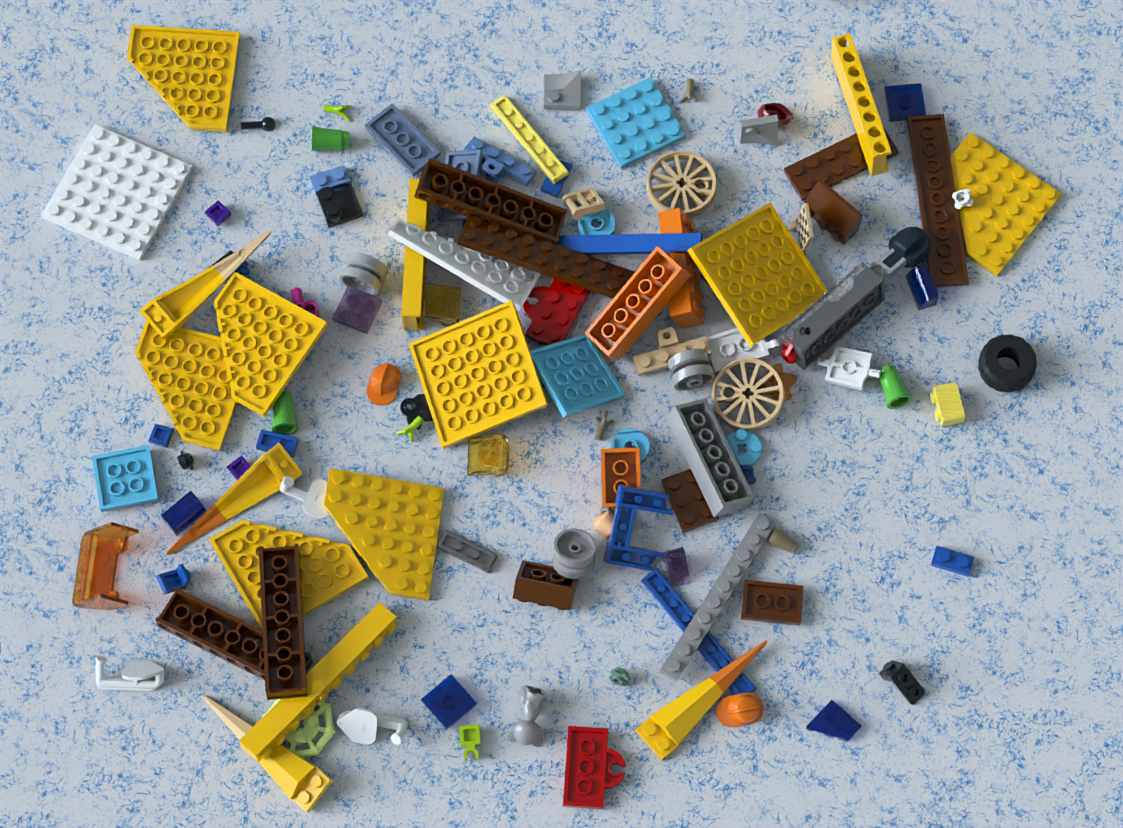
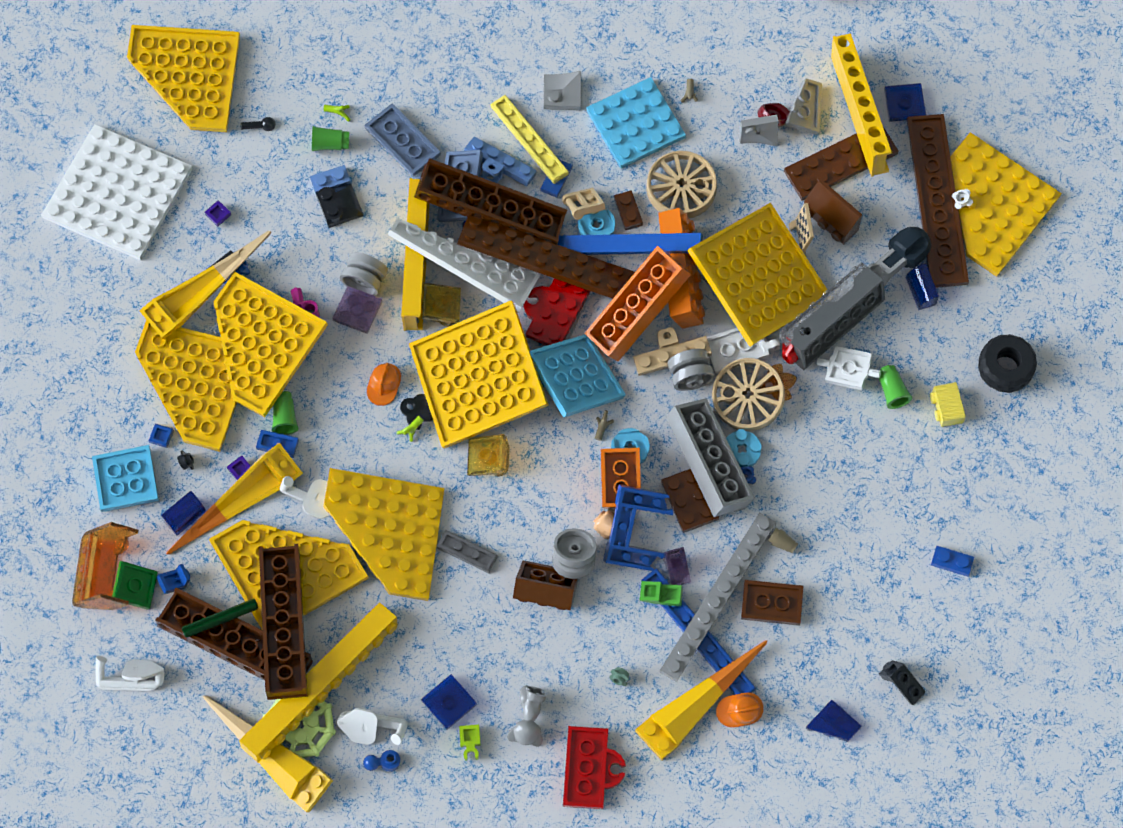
(135, 584): none -> green plate
(219, 618): none -> dark green axle
(371, 762): none -> blue plate
(628, 210): none -> reddish brown plate
(661, 593): none -> bright green slope
(806, 109): none -> light grey wing

